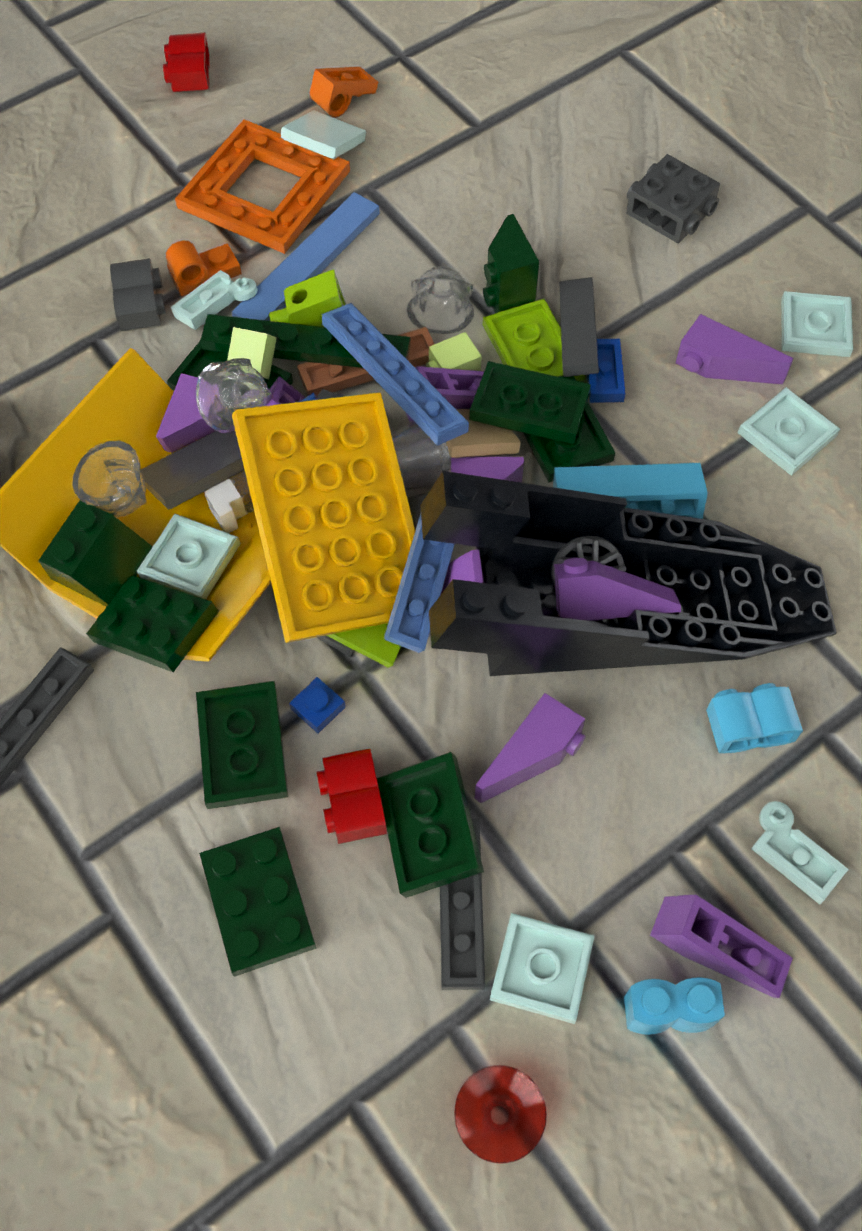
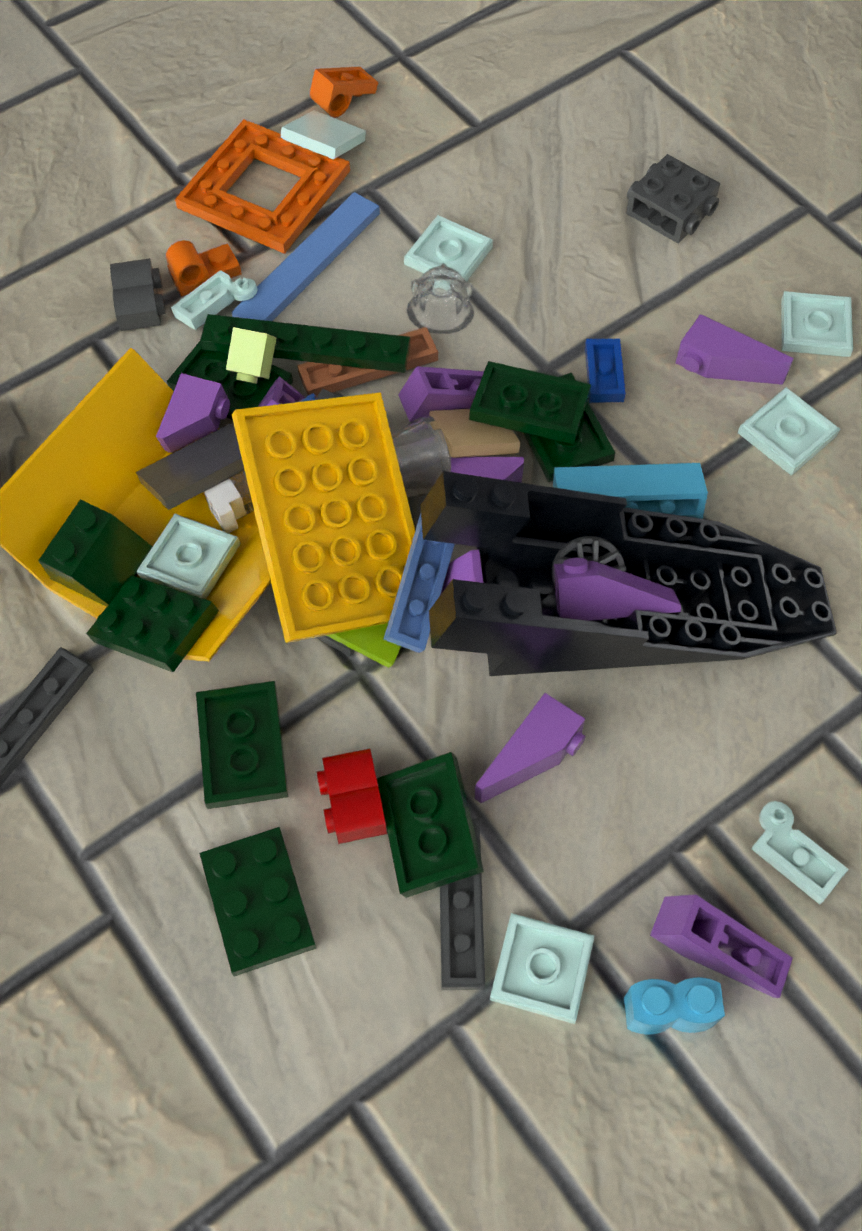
(111, 479): clear helmet -> none
(187, 62): red brick -> none
(229, 387): clear helmet -> none
(310, 300): lime torso -> none
(317, 705): blue plate -> none
(395, 374): medium blue tile -> none
(448, 244): none -> light aqua tile
(455, 353): yellowish green brick -> none
(510, 268): dark green slope -> none
(515, 1093): clear red dish -> none
(528, 338): lime tile -> none
(578, 327): dark grey tile -> none
(753, 719): medium azure brick -> none

